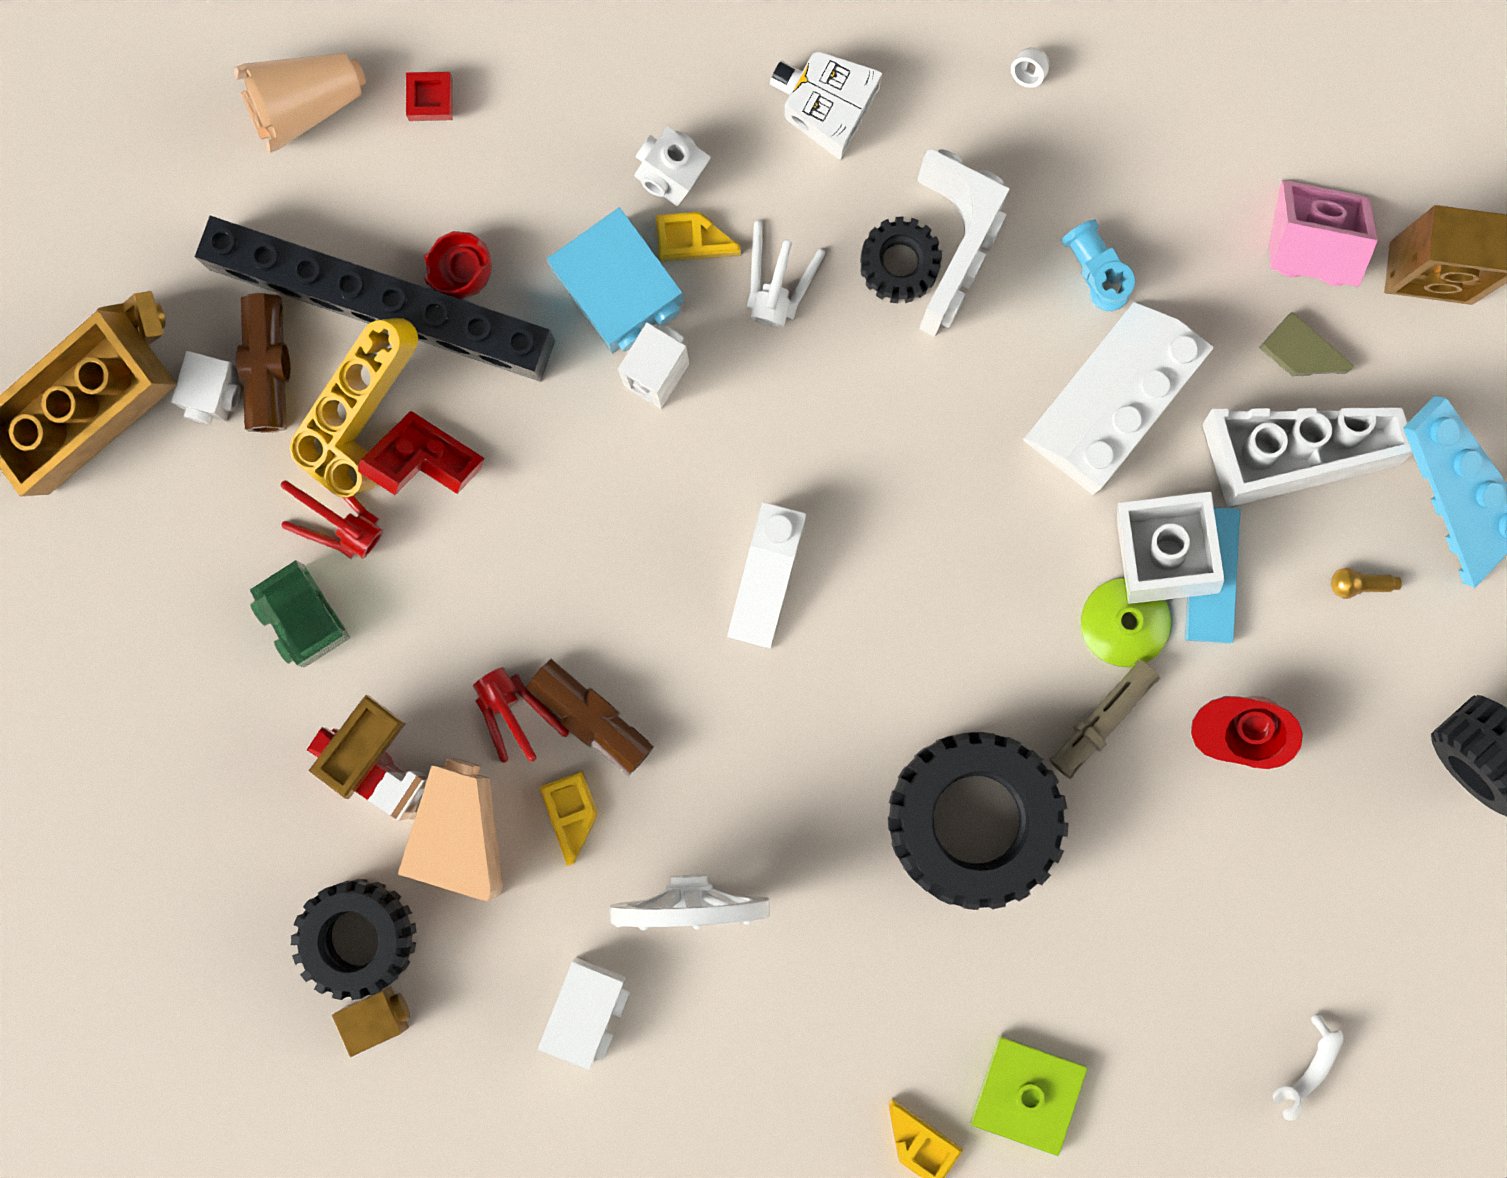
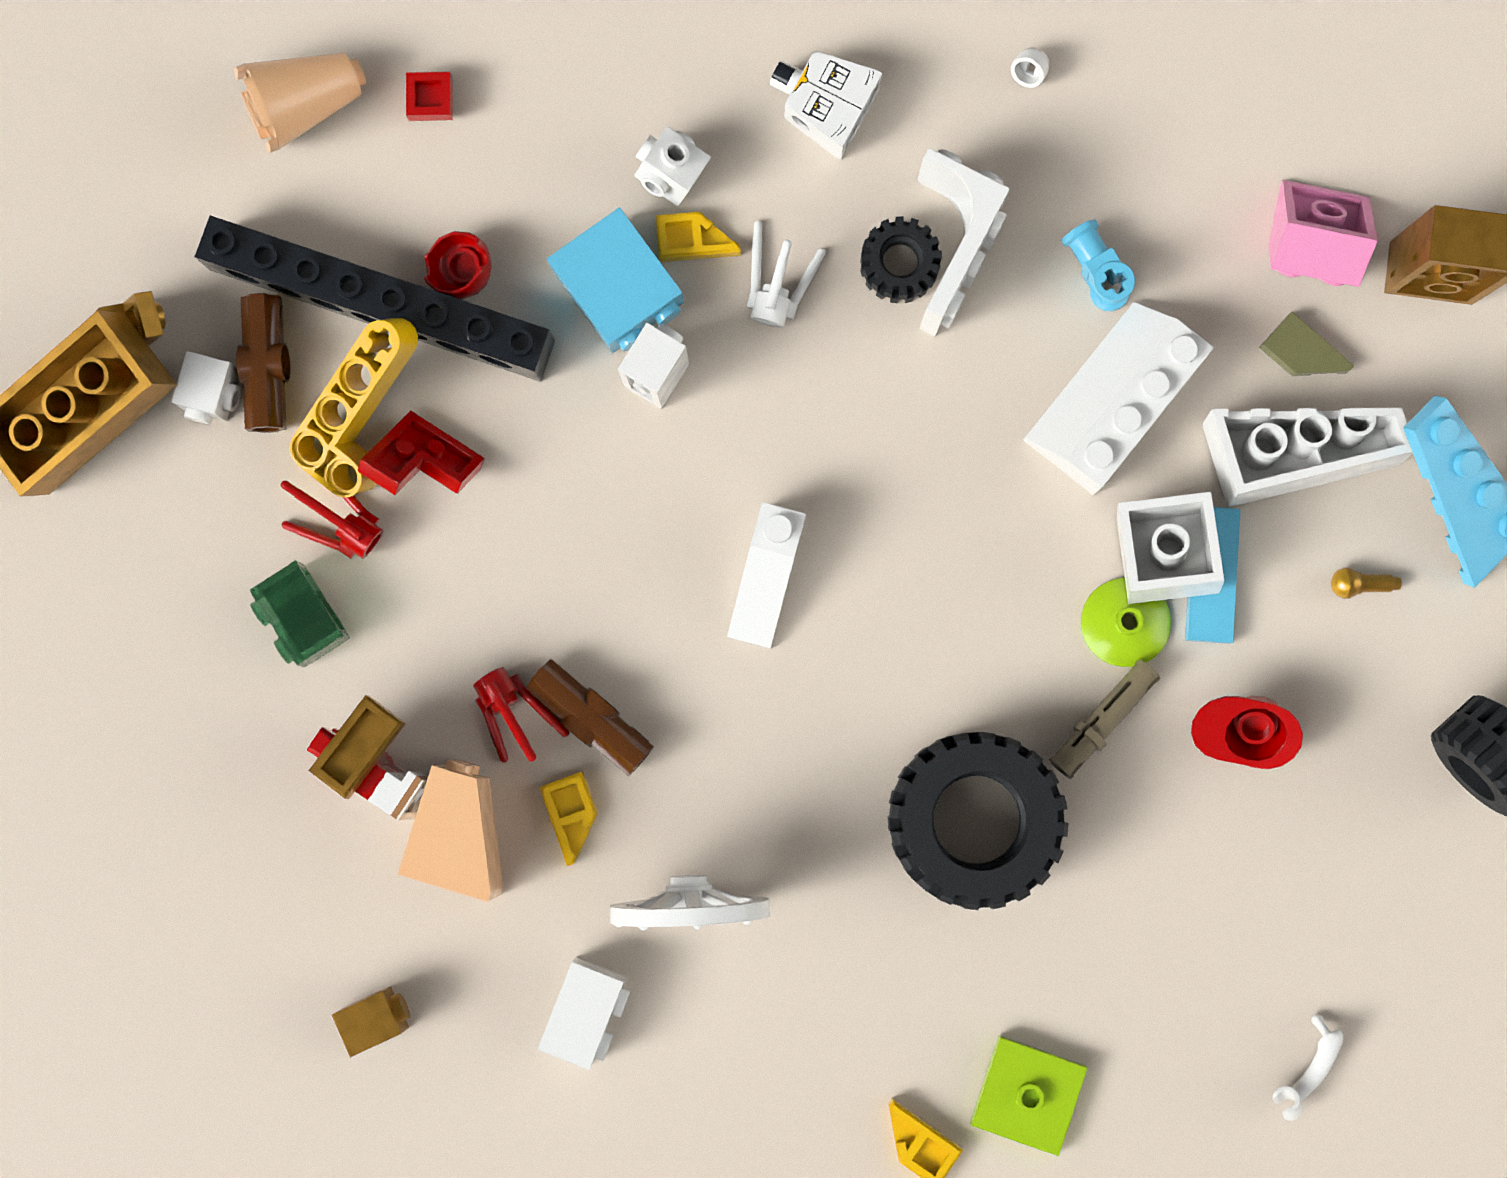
(317, 949): black tyre -> none

